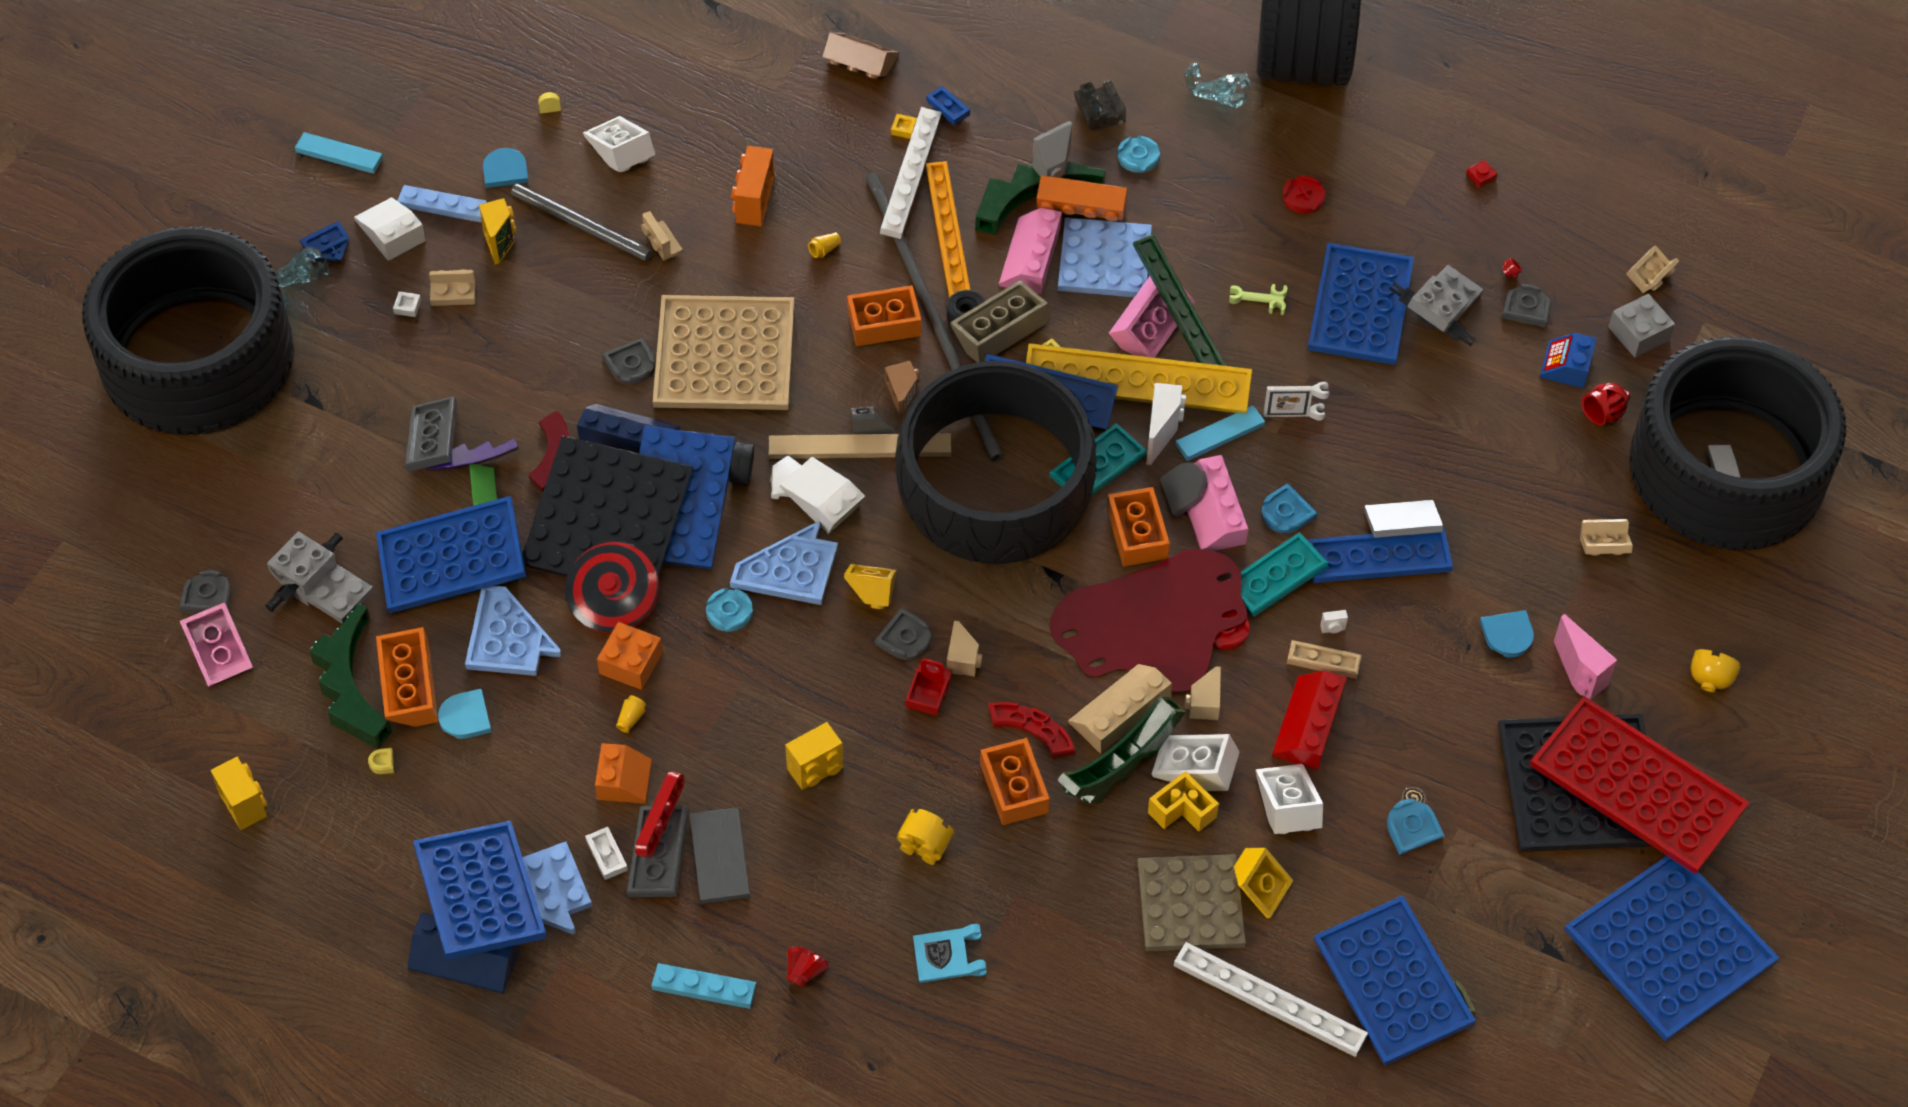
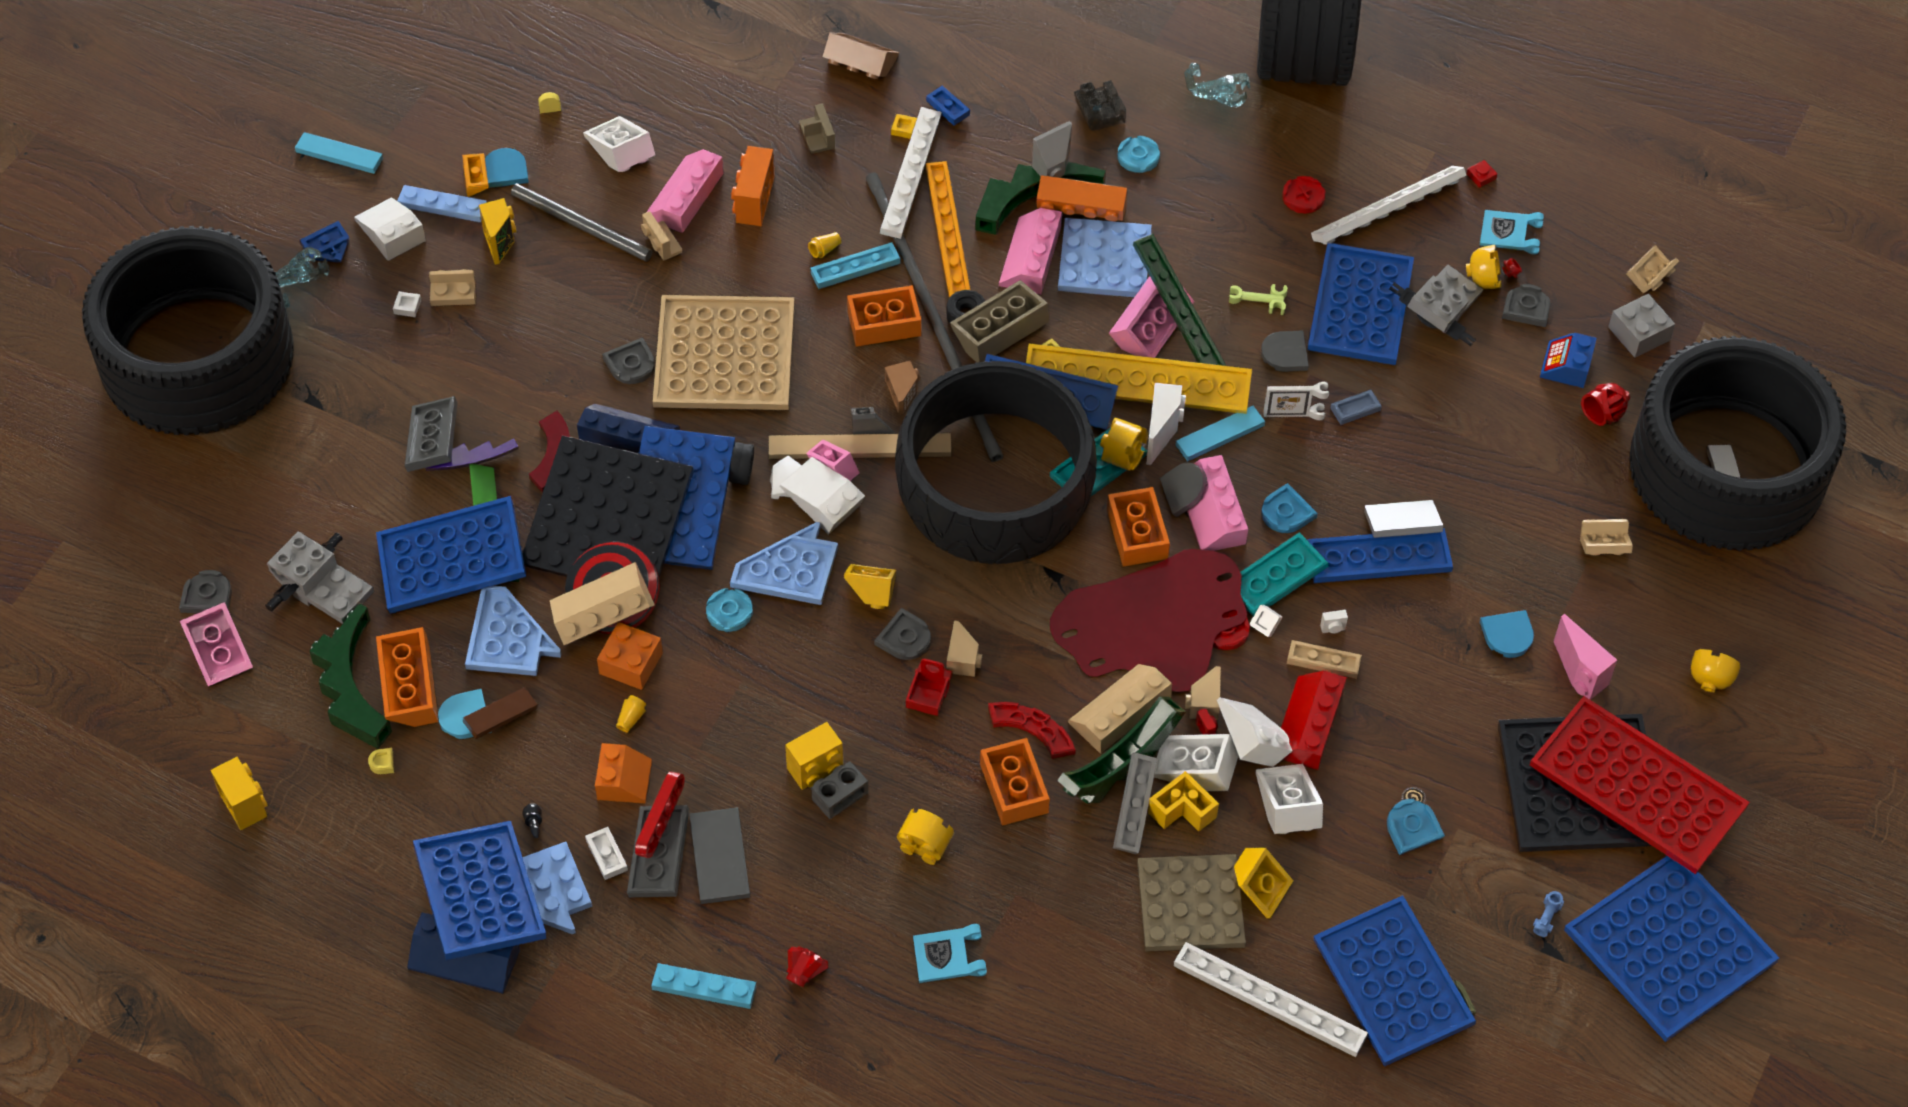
(475, 173): none -> light orange slope
(500, 713): none -> reddish brown tile
(532, 815): none -> black bar
(600, 603): none -> tan slope
(687, 189): none -> bright pink slope
(818, 131): none -> dark tan panel
(835, 458): none -> bright pink slope
(843, 793): none -> dark grey brick
(855, 265): none -> medium azure plate
(1124, 444): none -> yellow brick
(1135, 803): none -> light grey plate
(1206, 724): none -> red plate
(1254, 734): none -> white slope
(1265, 620): none -> white plate
(1285, 351): none -> dark grey tile
(1355, 407): none -> sand blue tile
(1393, 202): none -> white plate
(1485, 267): none -> yellow cylinder
(1509, 230): none -> medium azure flag
(1553, 903): none -> medium blue bar

